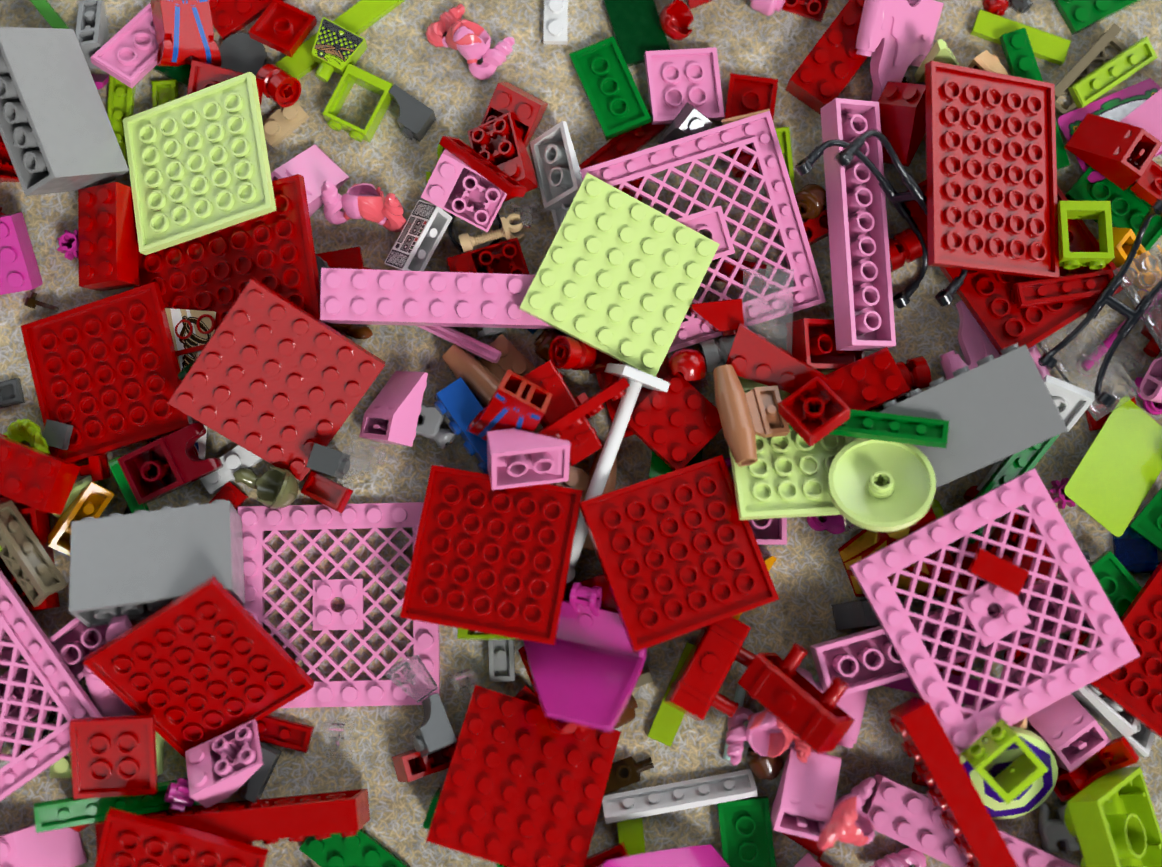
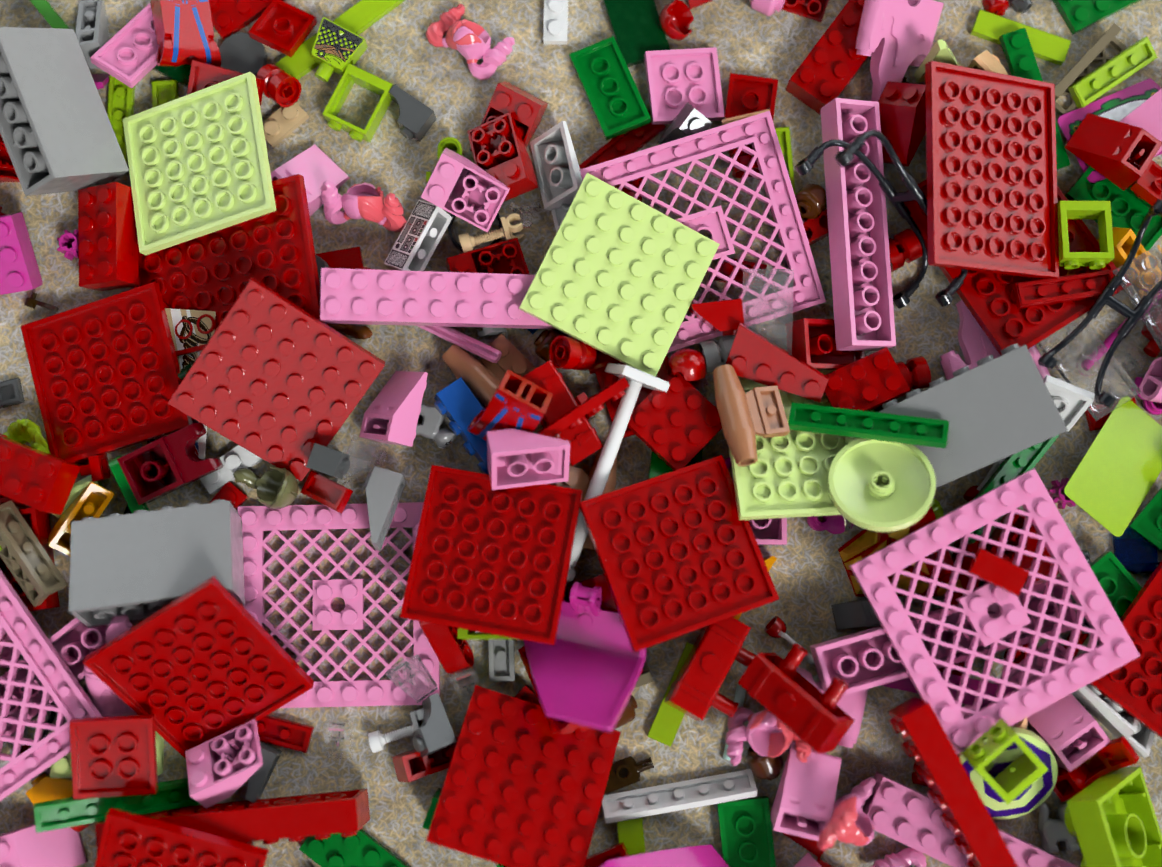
(50, 789): none -> light orange slope
(57, 434): dark grey tile -> none
(178, 795): dark pink gear -> none
(378, 740): none -> white bar
(383, 496): none -> light grey slope
(452, 652): none -> red beam
(483, 166): red tile -> none
(777, 628): none -> red hinge
(814, 396): red brick -> none

